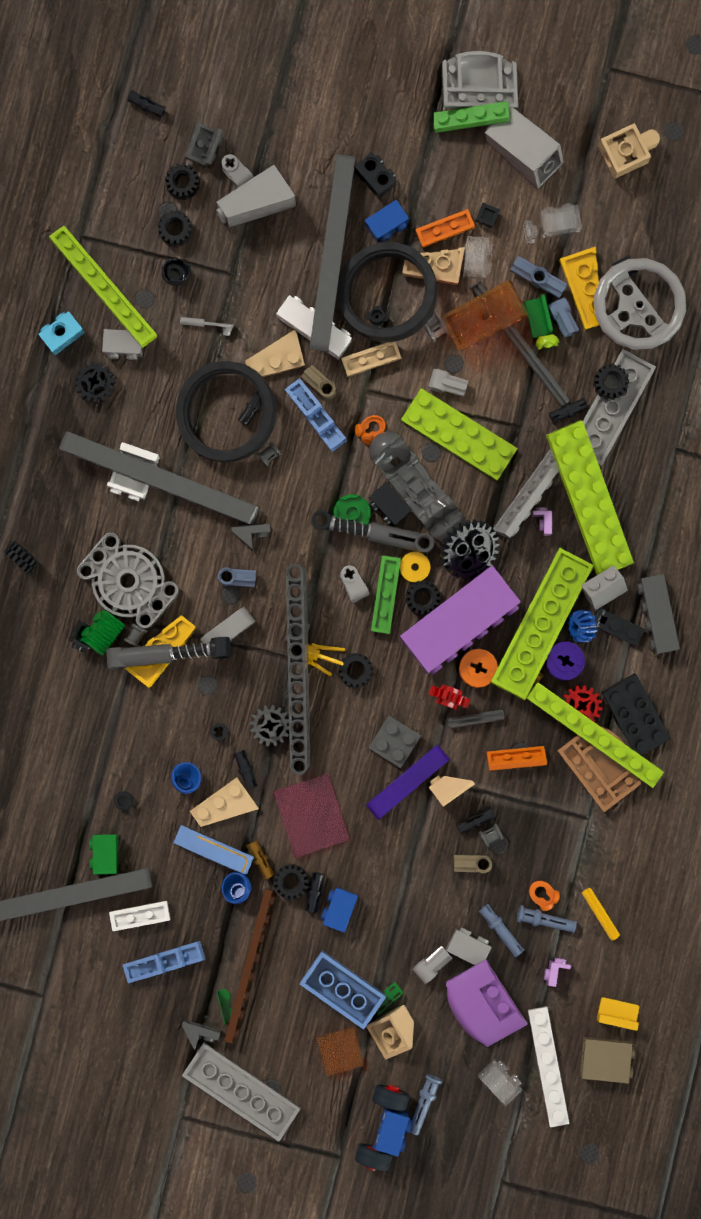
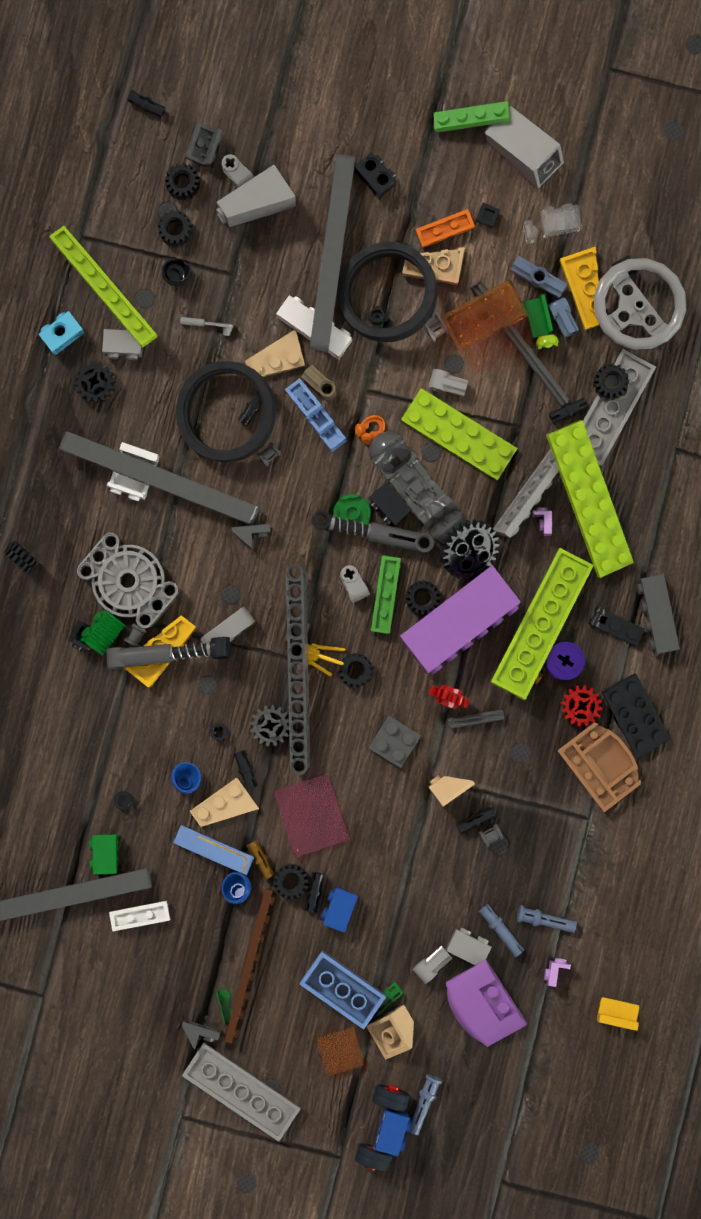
(163, 962): medium blue slope -> none
(240, 578): sand blue piece -> none
(371, 358): tan plate -> none
(386, 222): blue brick -> none
(407, 782): dark purple beam -> none
(414, 558): yellow piece -> none
(469, 863): dark tan piece -> none
(476, 257): clear brick -> none
(478, 80): light grey slope -> none
(487, 663): orange piece -> none
(500, 1082): clear brick -> none
(516, 758): orange plate -> none
(548, 1066): white plate -> none
(553, 894): orange piece -> none
(582, 626): blue gear -> none
(595, 735): lime plate -> none
(600, 913): yellow axle -> none
(604, 587): light grey brick -> none
(606, 1060): dark tan brick -> none
(627, 149): tan brick -> none

